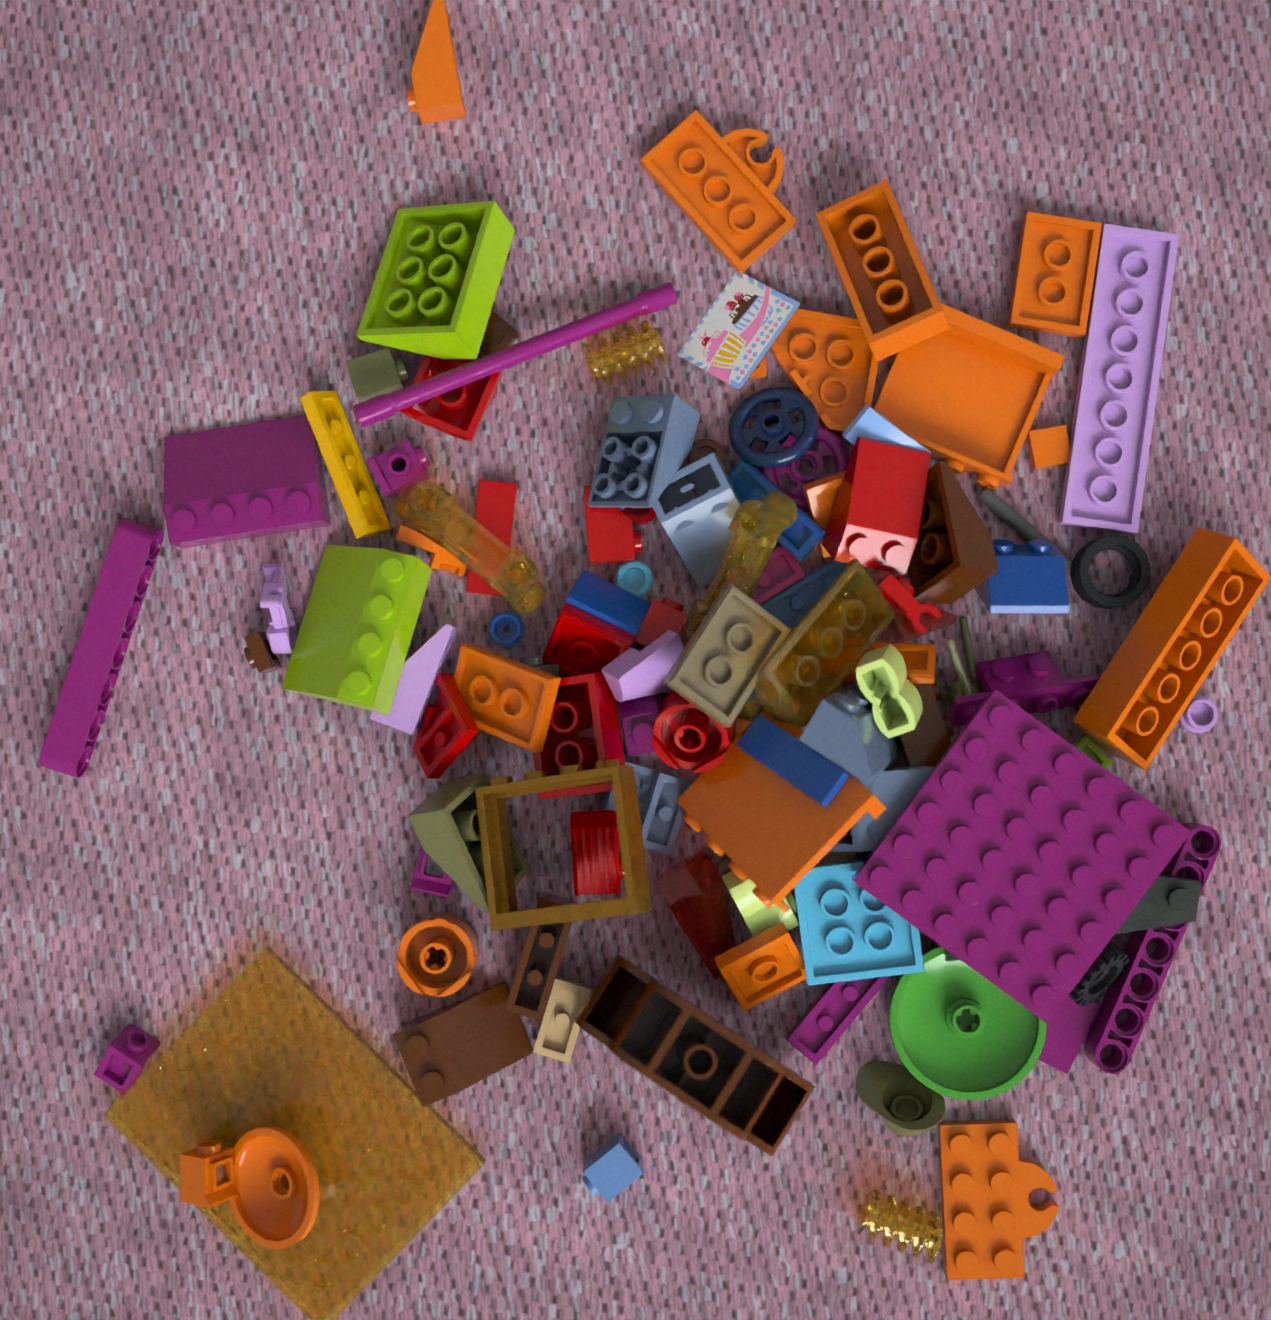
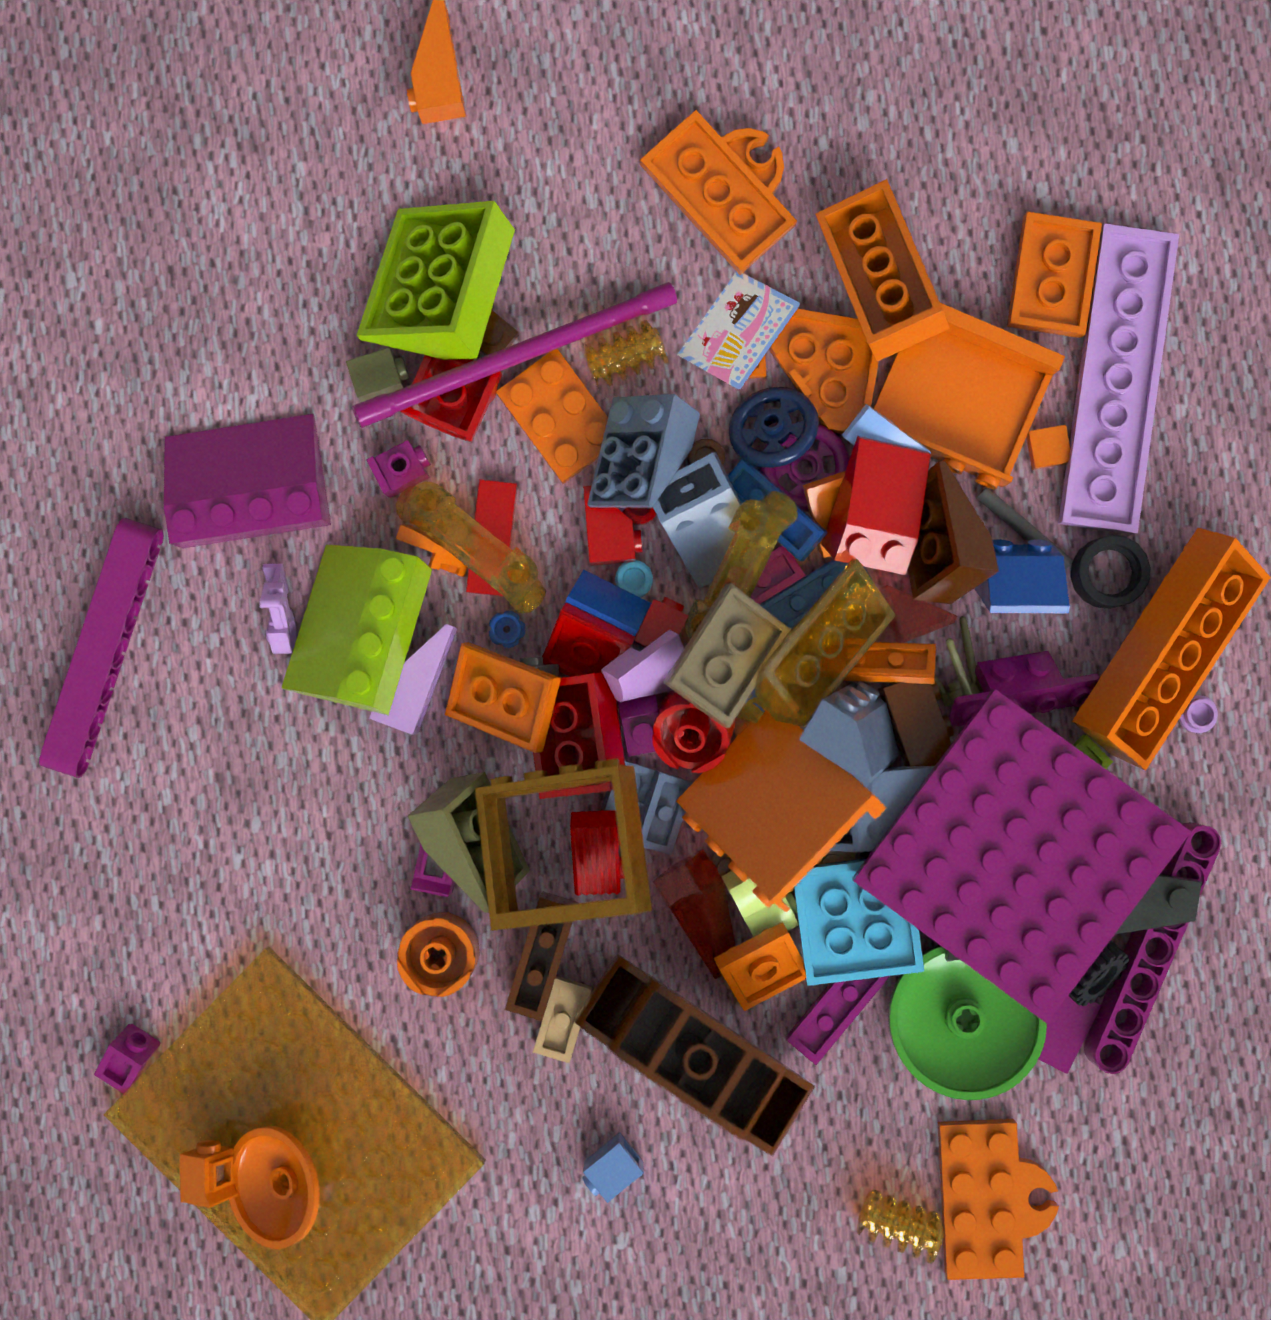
(260, 654): reddish brown plate -> none
(345, 463): yellow plate -> none
(445, 729): red wing -> none
(461, 1043): reddish brown slope -> none
(556, 414): none -> orange plate
(793, 760): blue tile -> none
(894, 698): yellowish green brick -> none
(899, 595): red plate -> none
(899, 1098): olive piece -> none

